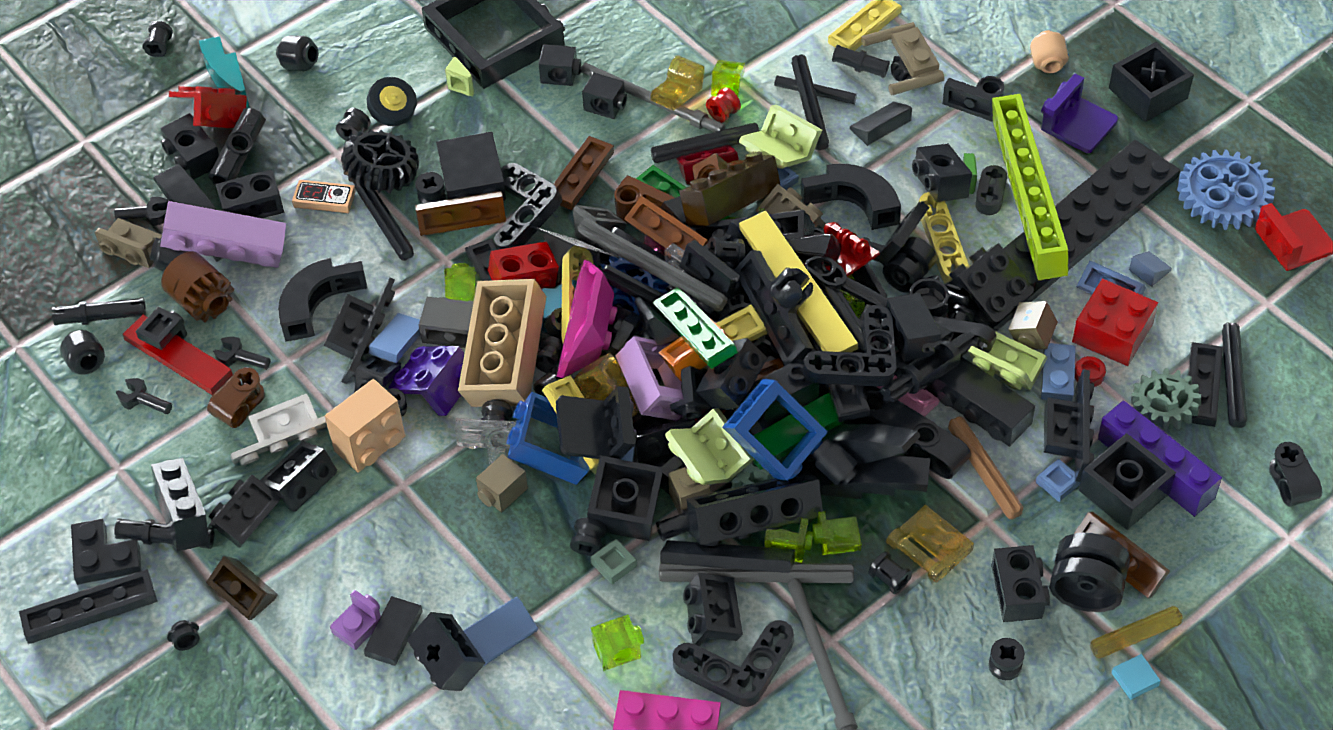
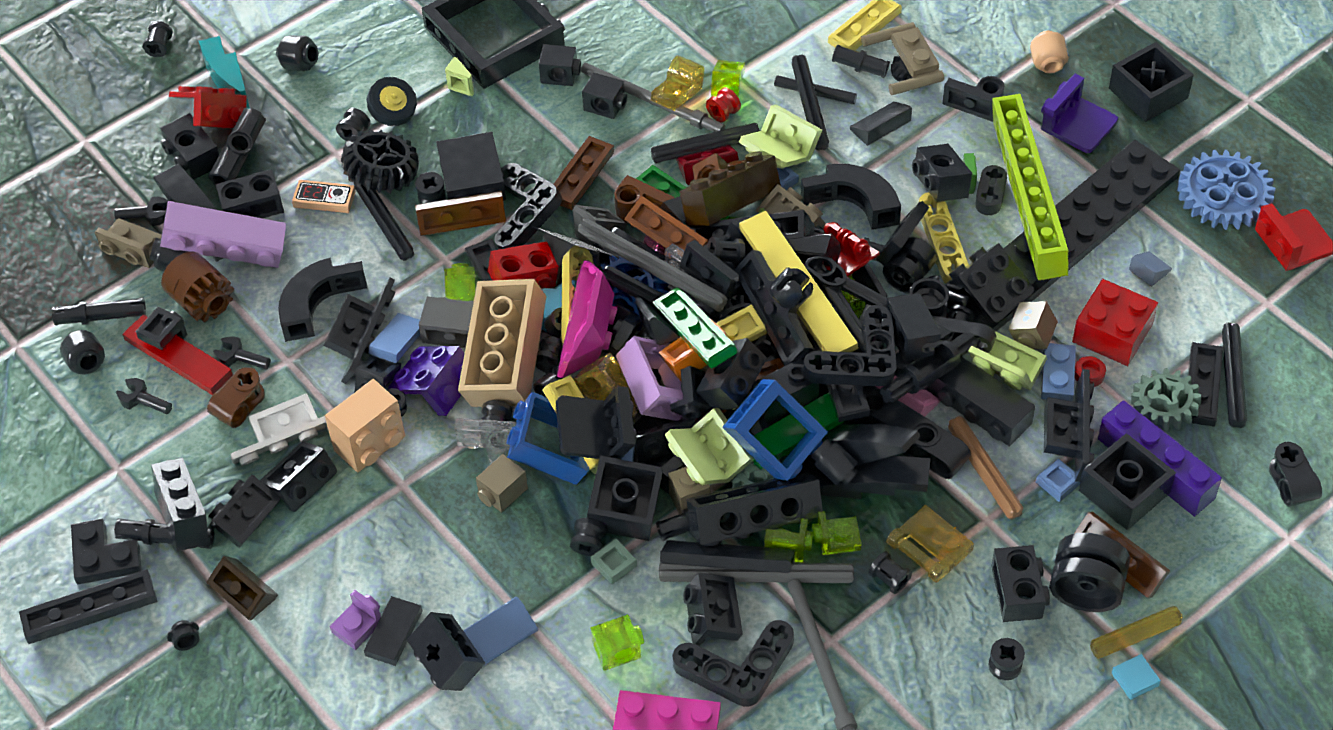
(1094, 273): medium blue slope -> none

